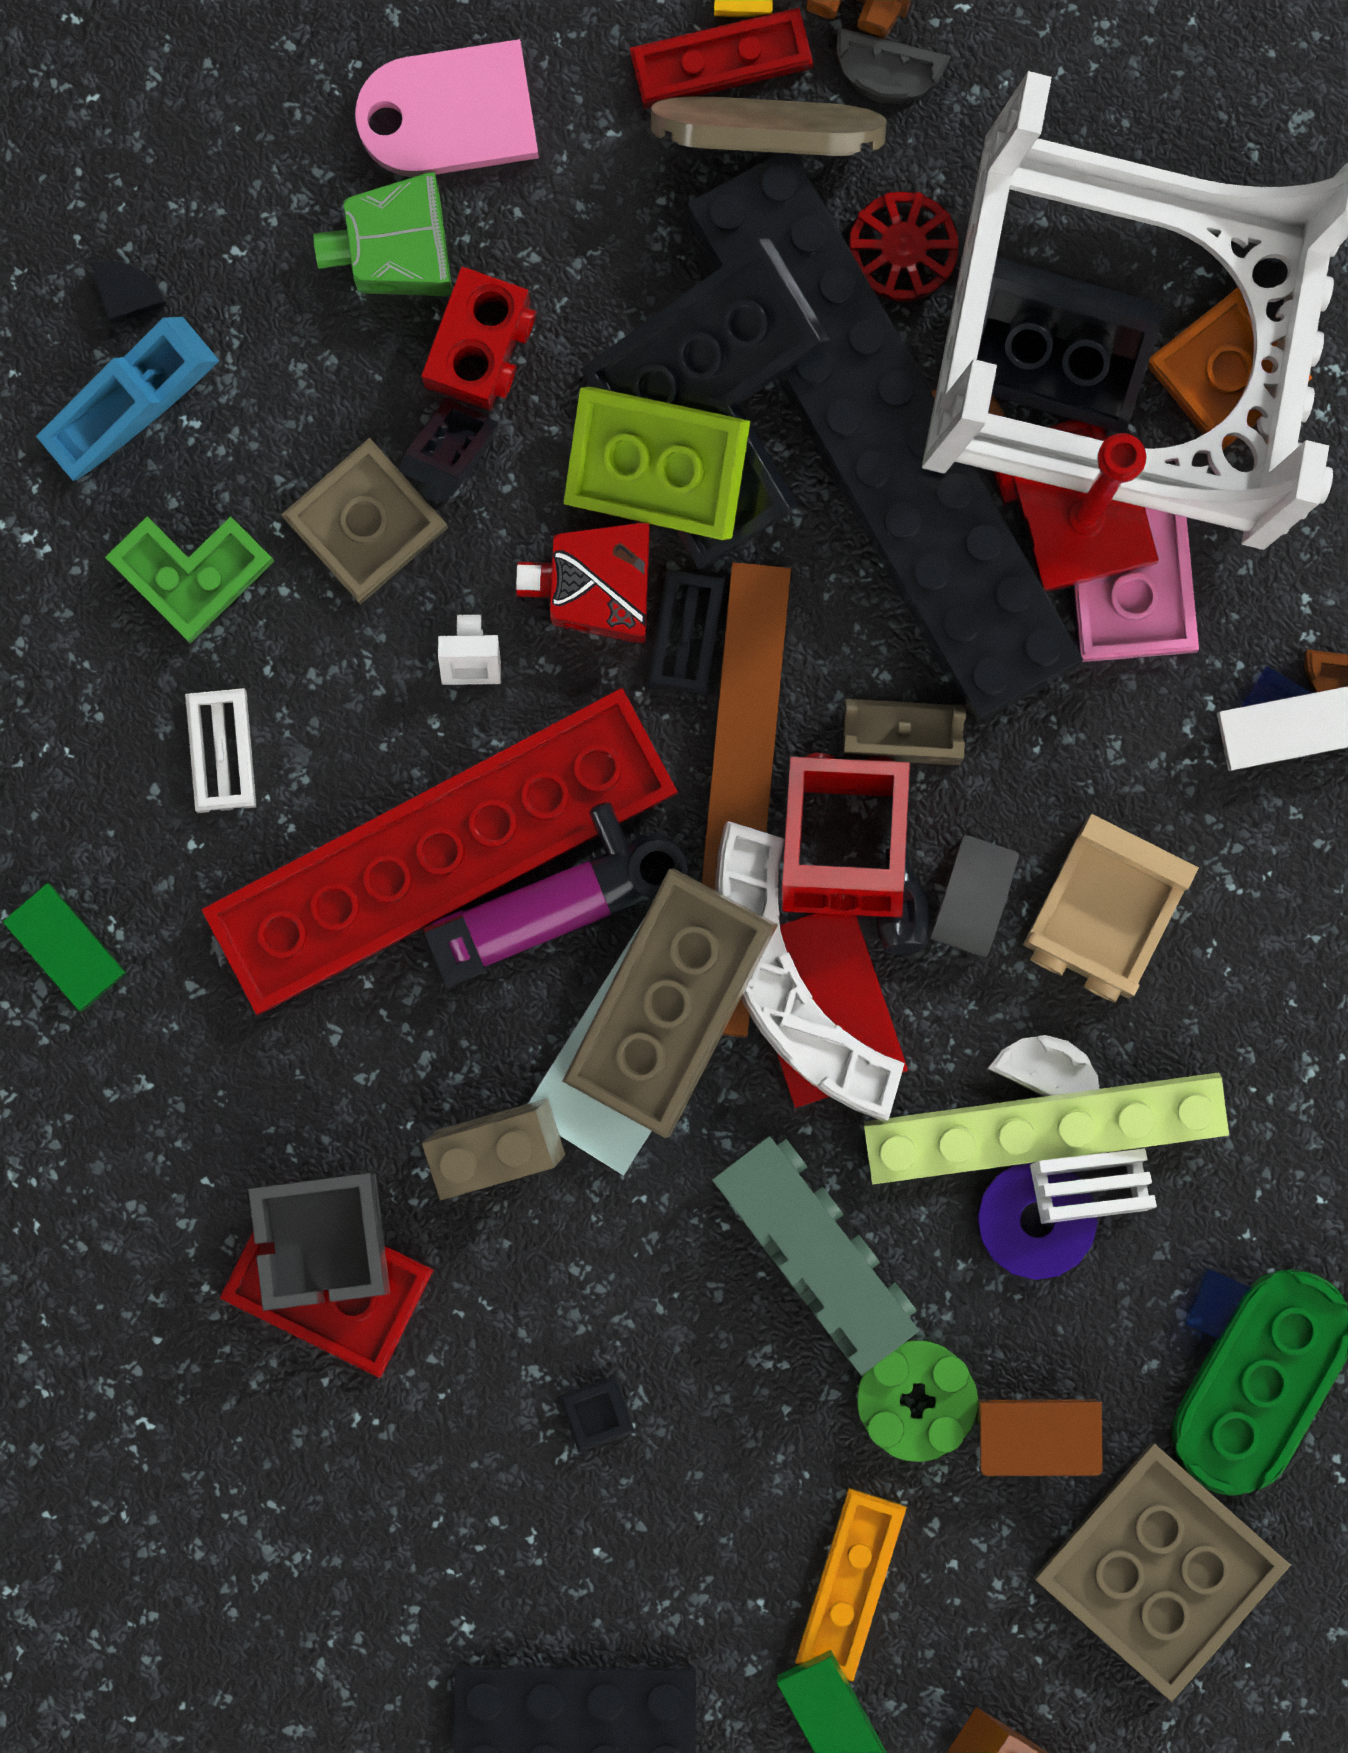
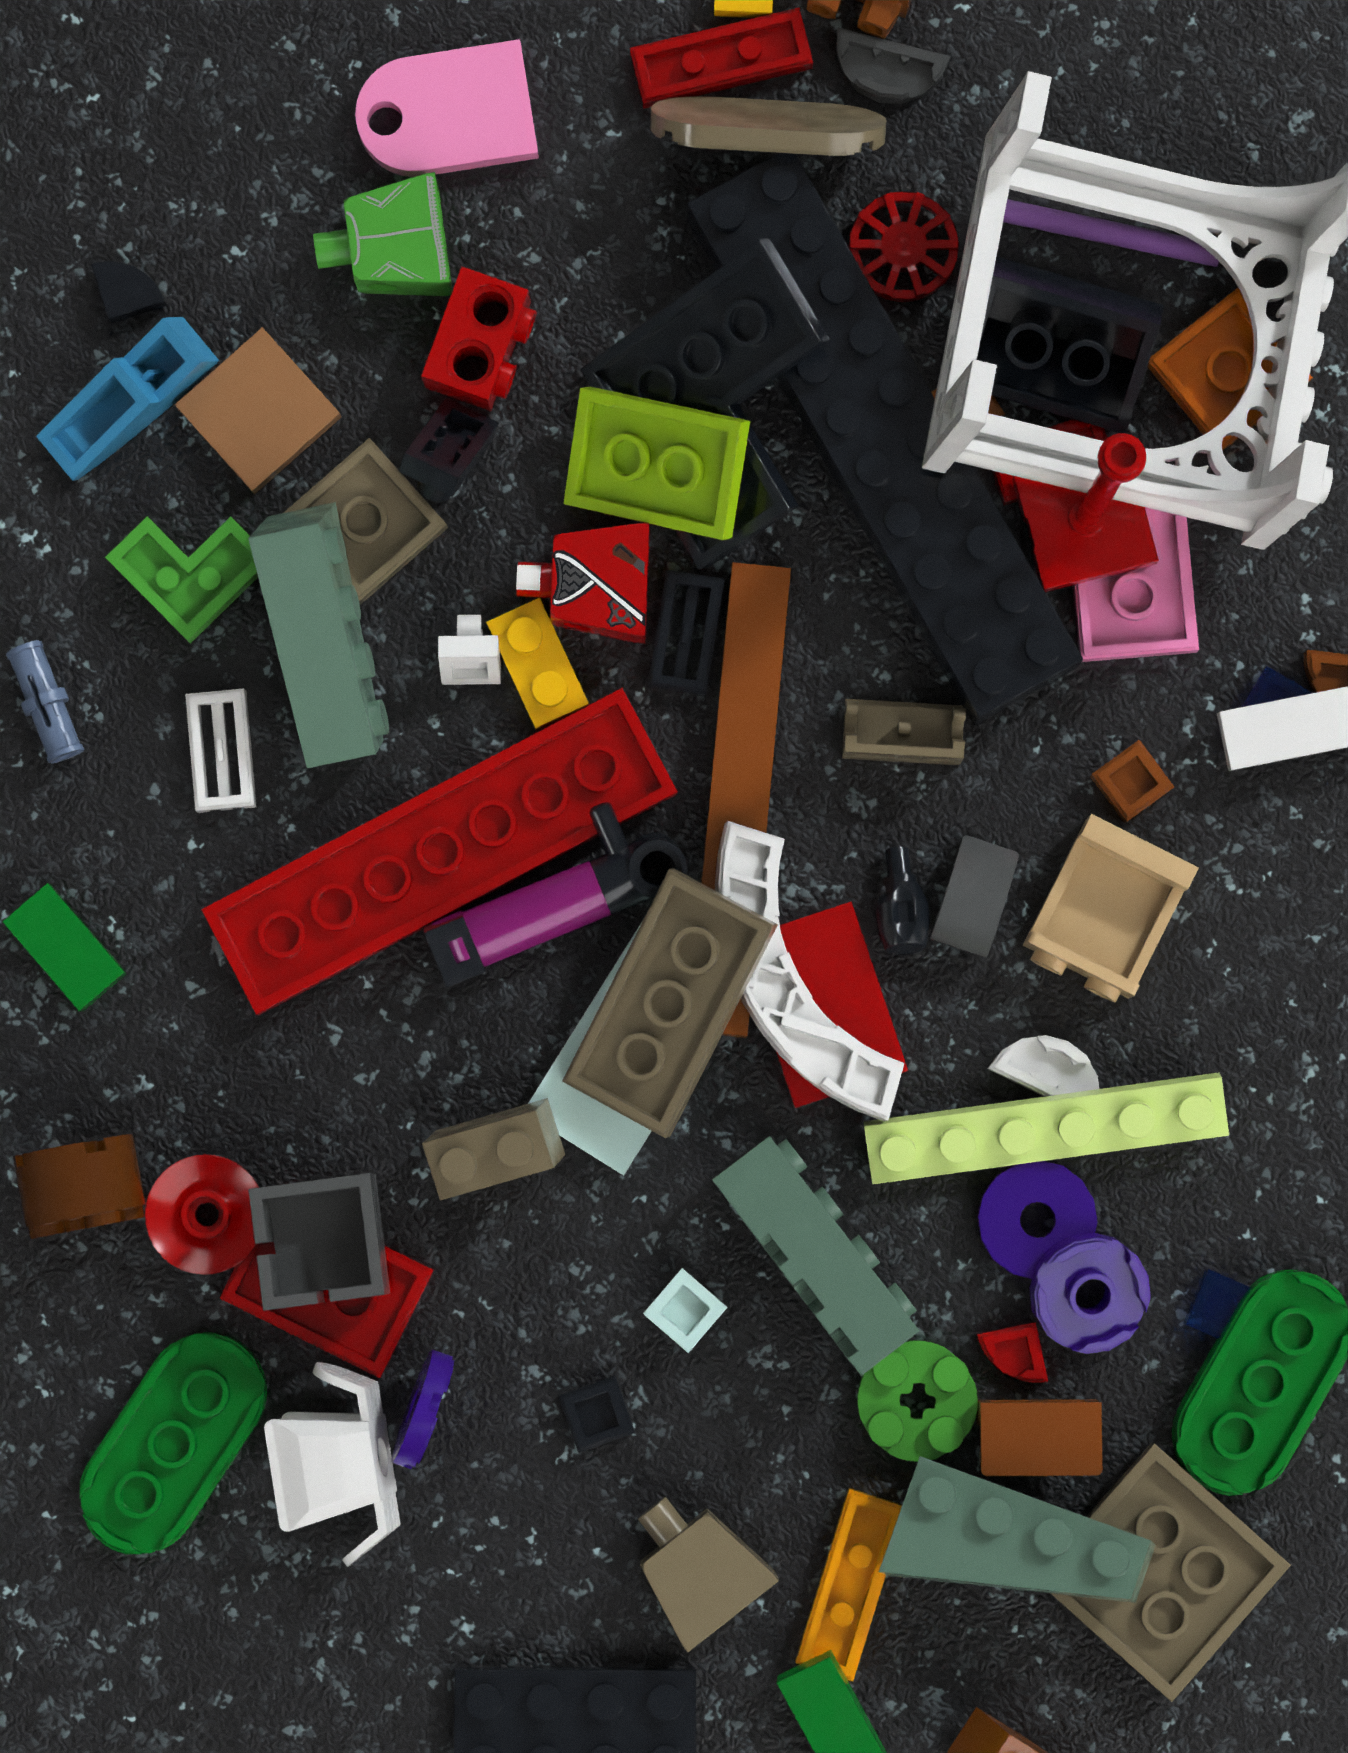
(44, 701): none -> sand blue pin
(80, 1185): none -> reddish brown brick
(172, 1443): none -> green tile
(174, 1221): none -> red dish
(258, 410): none -> medium nougat tile
(319, 634): none -> sand green wedge
(331, 1461): none -> white piece
(422, 1409): none -> dark purple tile
(538, 664): none -> yellow plate
(685, 1310): none -> light aqua plate
(700, 1571): none -> dark tan torso
(845, 888): window -> none
(997, 1537): none -> sand green wedge
(1015, 1352): none -> red tile
(1072, 1264): none -> dark purple tile
(1106, 232): none -> medium lavender bar
(1132, 781): none -> dark orange tile
(1135, 1179): white tile -> none

